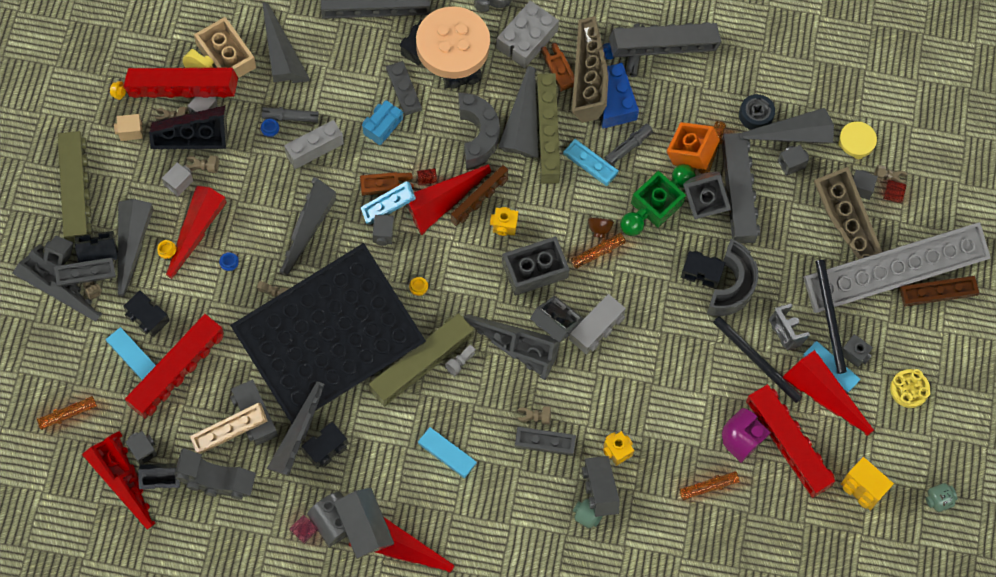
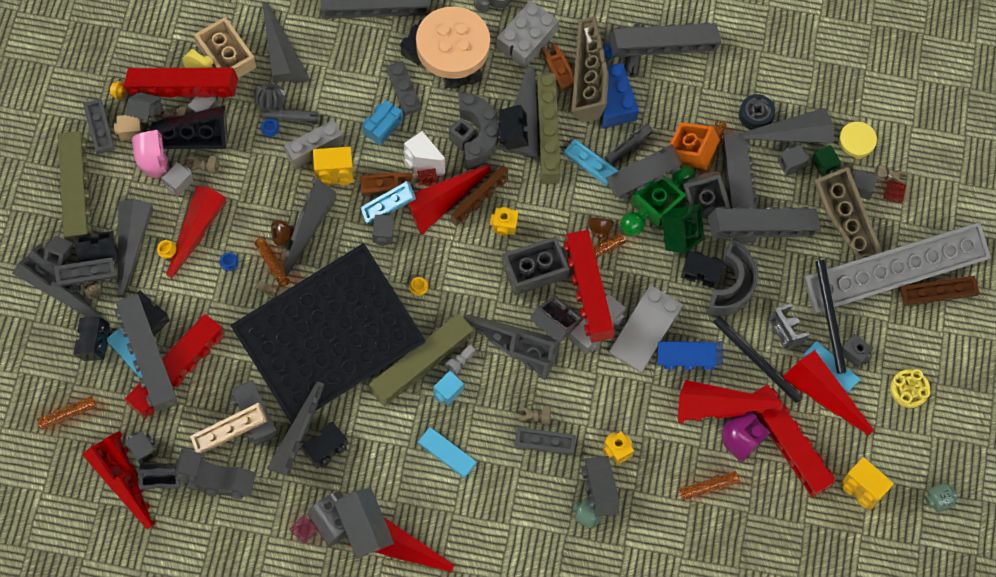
(92, 338): none -> black brick
(98, 126): none -> dark grey plate
(144, 106): none -> dark grey brick
(147, 354): none -> dark grey brick
(150, 154): none -> bright pink brick
(269, 96): none -> dark grey gear
(275, 268): none -> clear orange pin
(281, 232): none -> reddish brown brick
(333, 165): none -> yellow brick
(423, 155): none -> white slope
(448, 388): none -> medium azure brick
(461, 133): none -> dark grey brick
(512, 124): none -> black brick
(589, 285): none -> red brick
(643, 171): none -> dark grey brick
(646, 328): none -> light grey slope
(683, 228): none -> dark green slope
(690, 354): none -> blue wedge
(705, 400): none -> red wedge
(763, 222): none -> dark grey brick
(826, 161): none -> dark green brick

